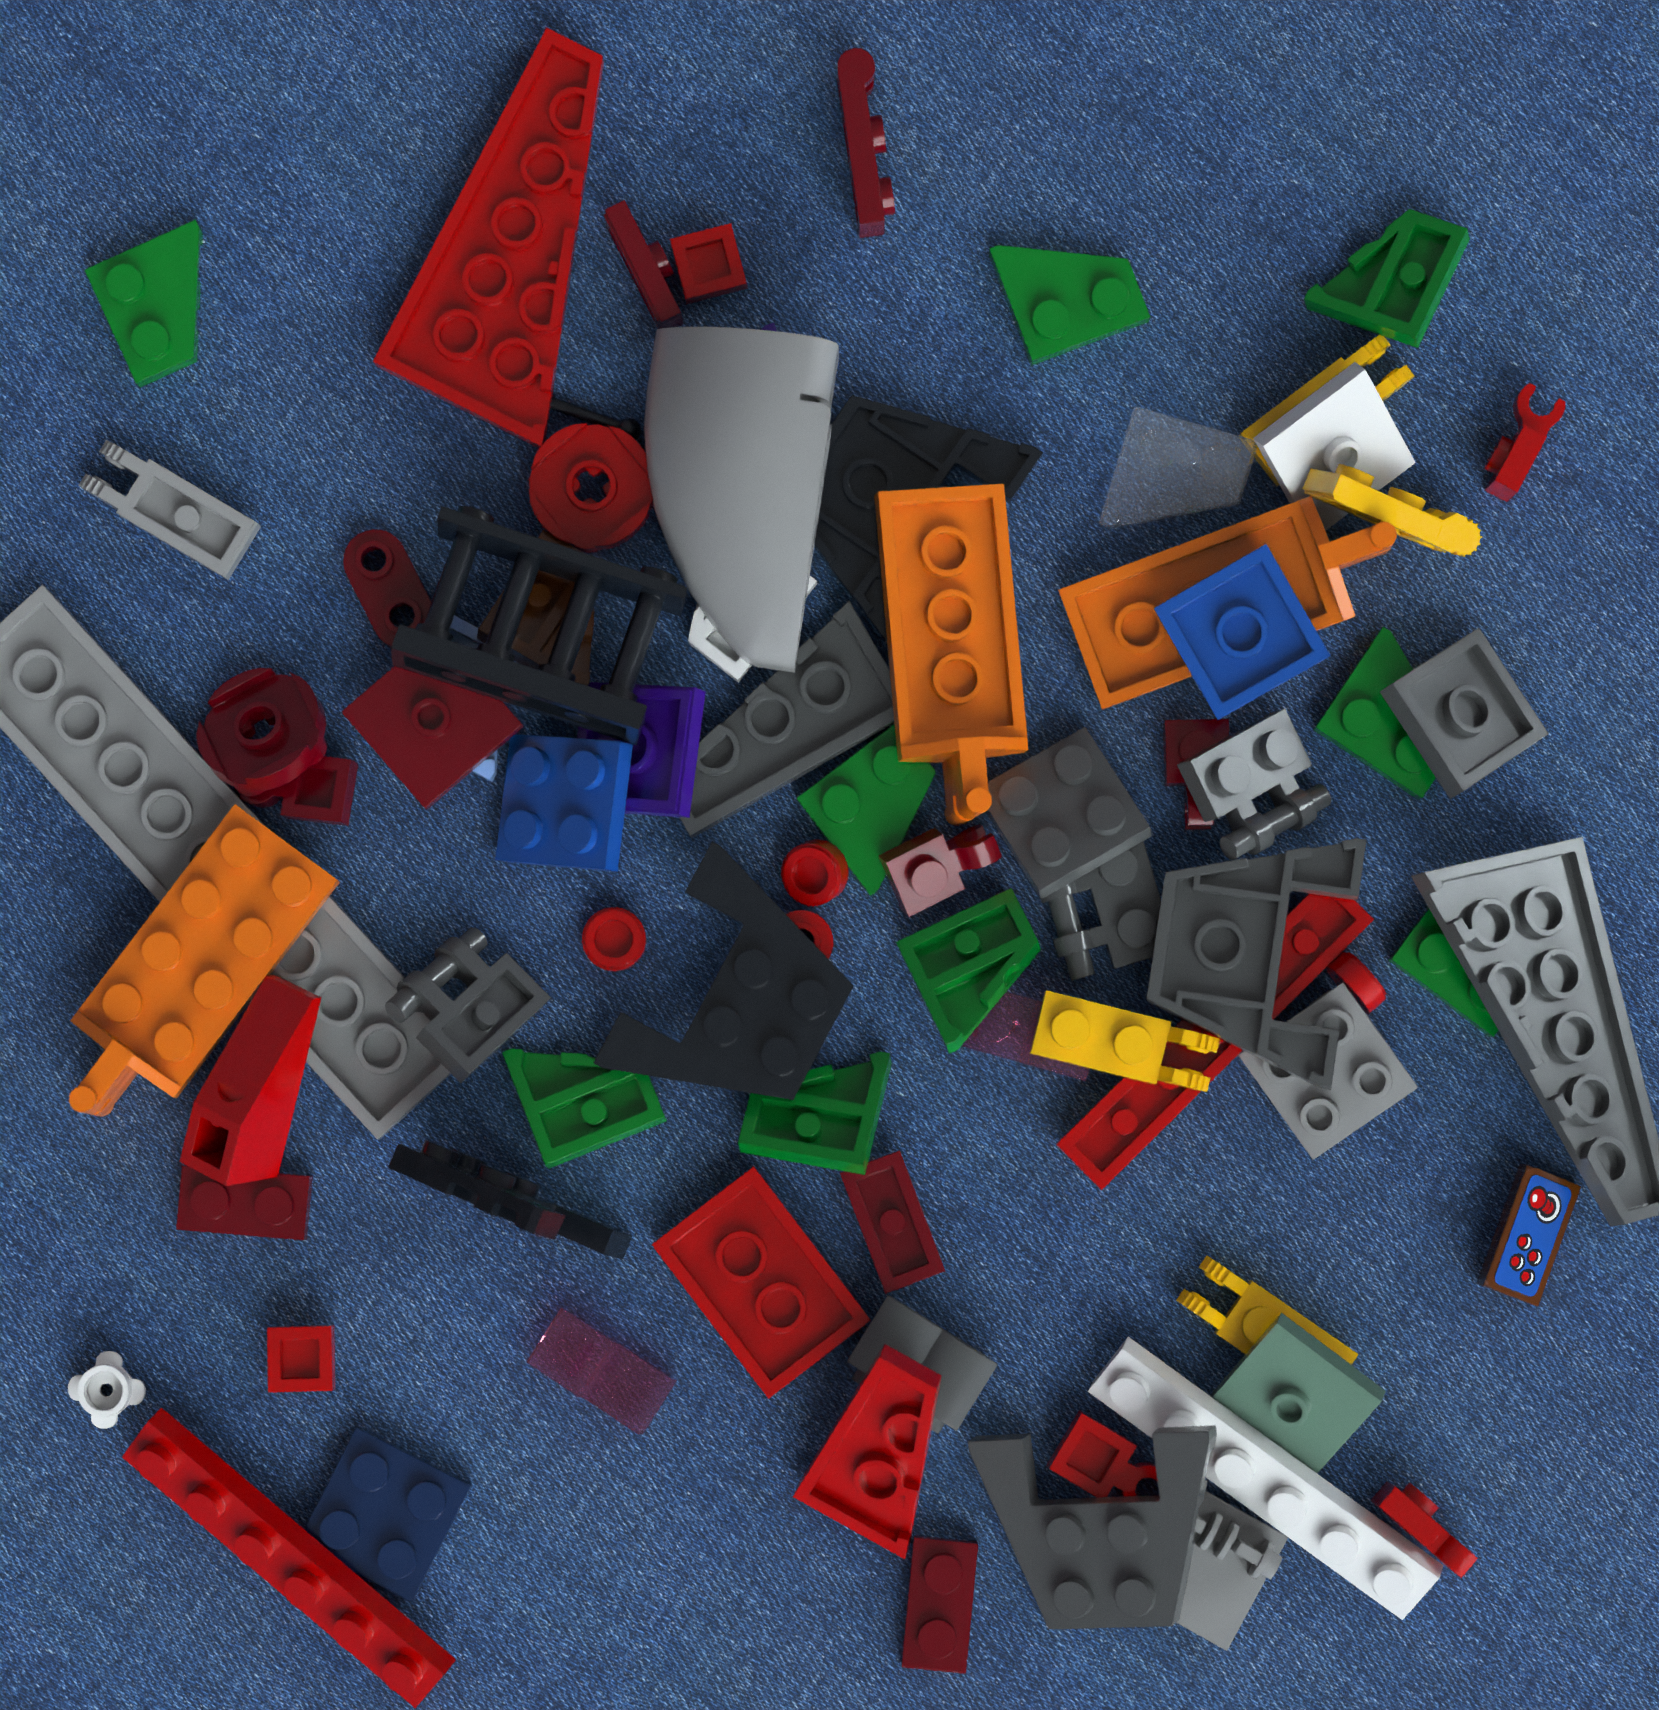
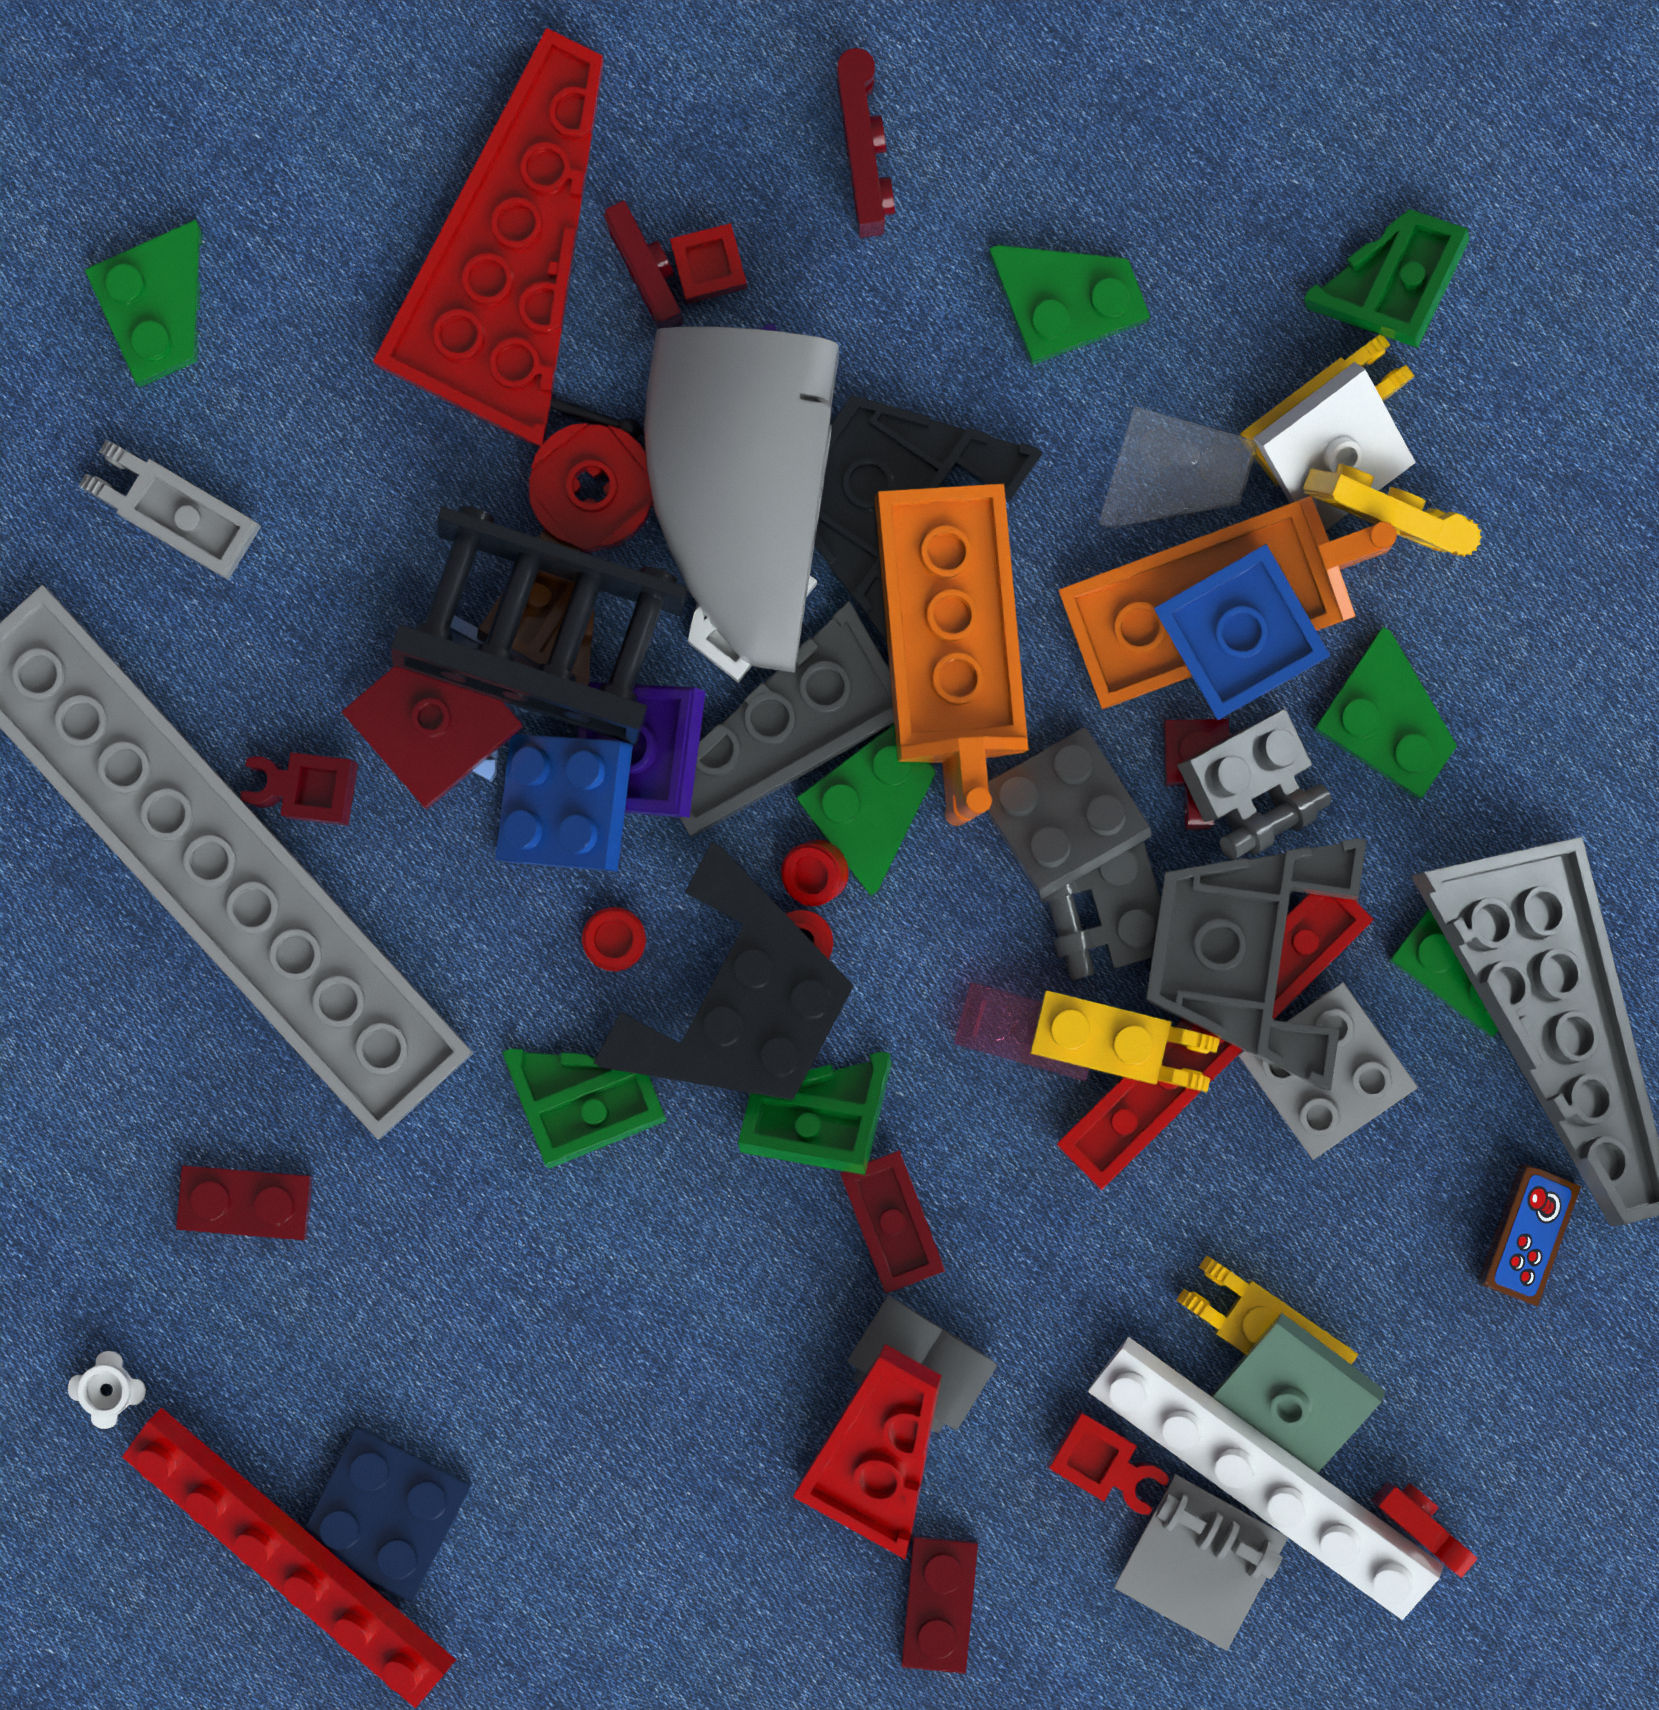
(197, 960): orange hinge -> none
(252, 1091): red slope -> none
(279, 756): dark red plate -> none
(301, 1358): red plate -> none
(389, 587): dark red plate -> none
(481, 1017): dark grey plate -> none
(504, 1196): black wing -> none
(601, 1371): clear pink slope -> none
(761, 1282): red plate -> none
(929, 867): plate -> none
(969, 963): green wing -> none
(1102, 1556): dark grey wing -> none
(1358, 980): red tile -> none
(1464, 713): dark grey plate -> none
(1513, 458): red plate -> none

